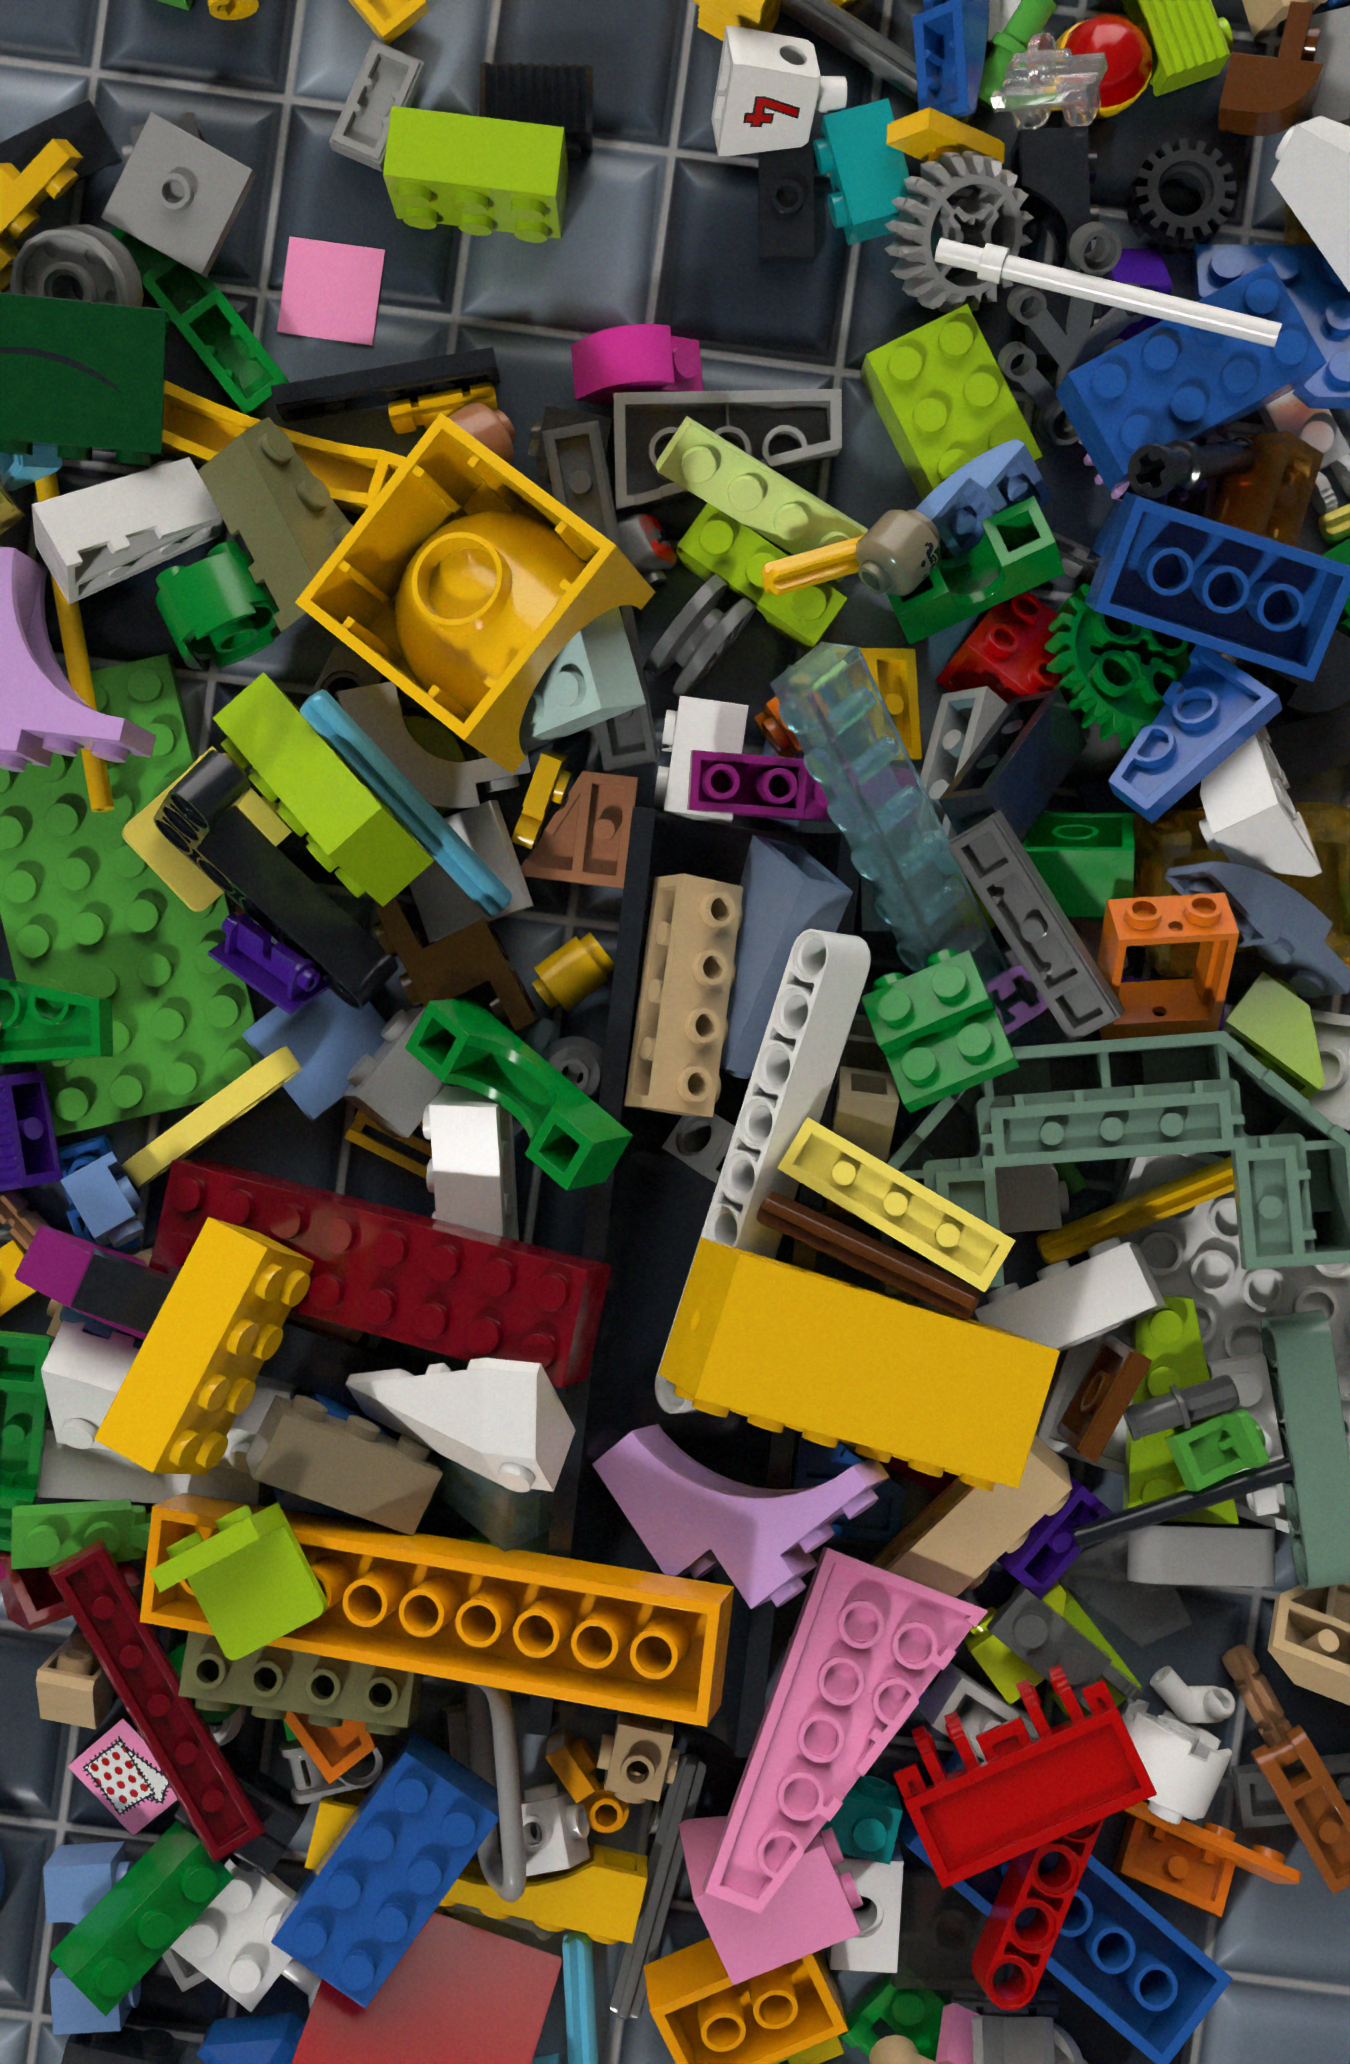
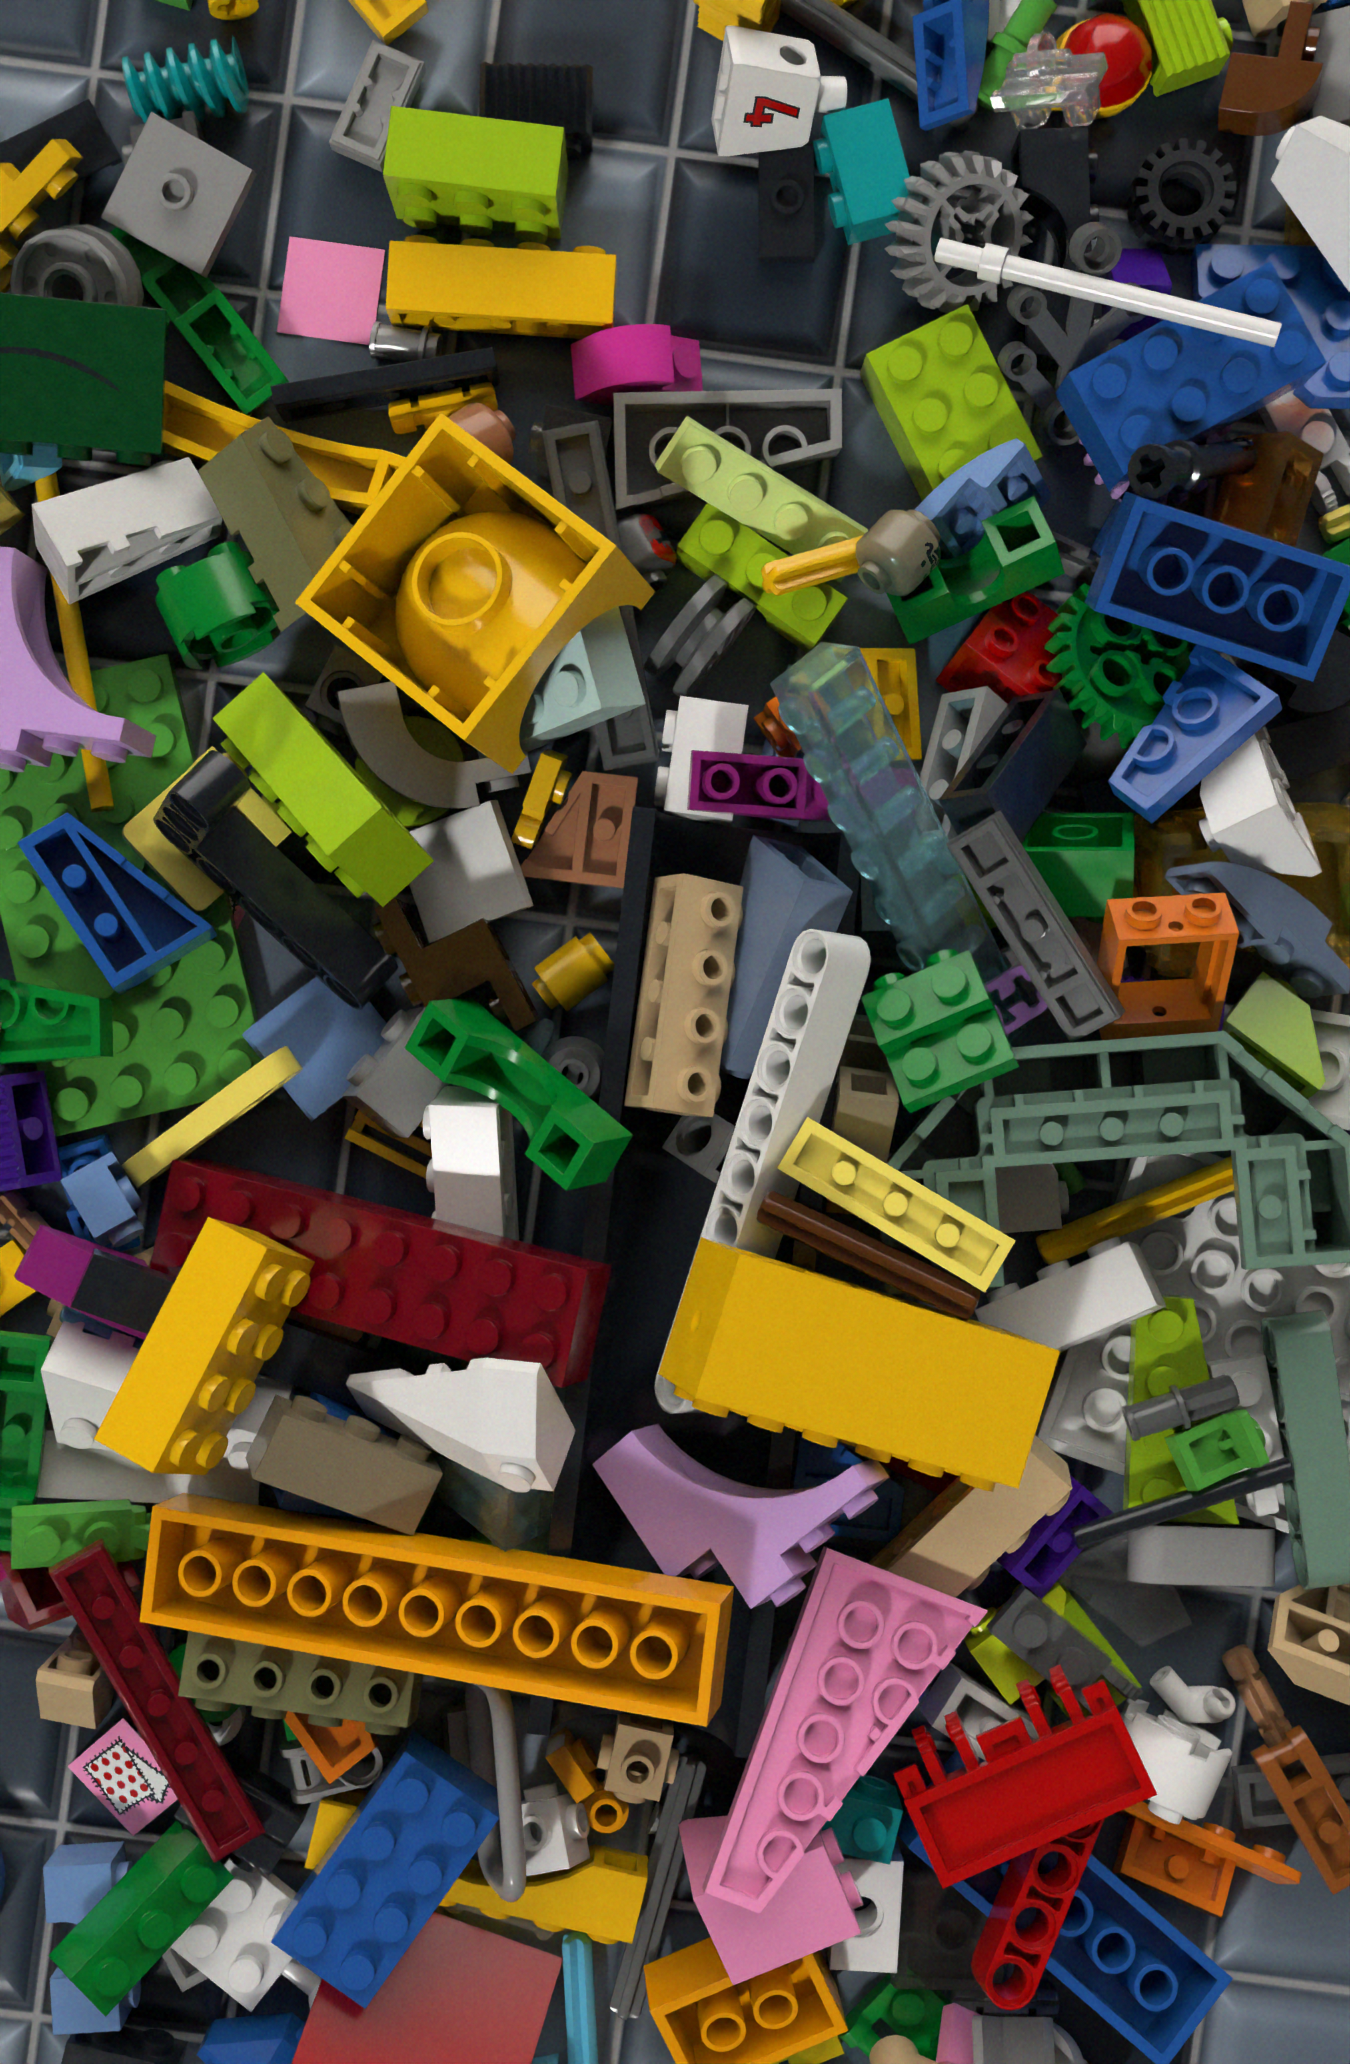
(113, 906): none -> blue wedge
(188, 84): none -> teal piece
(246, 1579): lime bracket -> none
(267, 966): dark purple hinge -> none
(404, 343): none -> light grey pin
(405, 802): medium azure axle -> none
(500, 288): none -> yellow brick
(934, 133): yellow plate -> none
(1103, 1397): reddish brown plate -> none

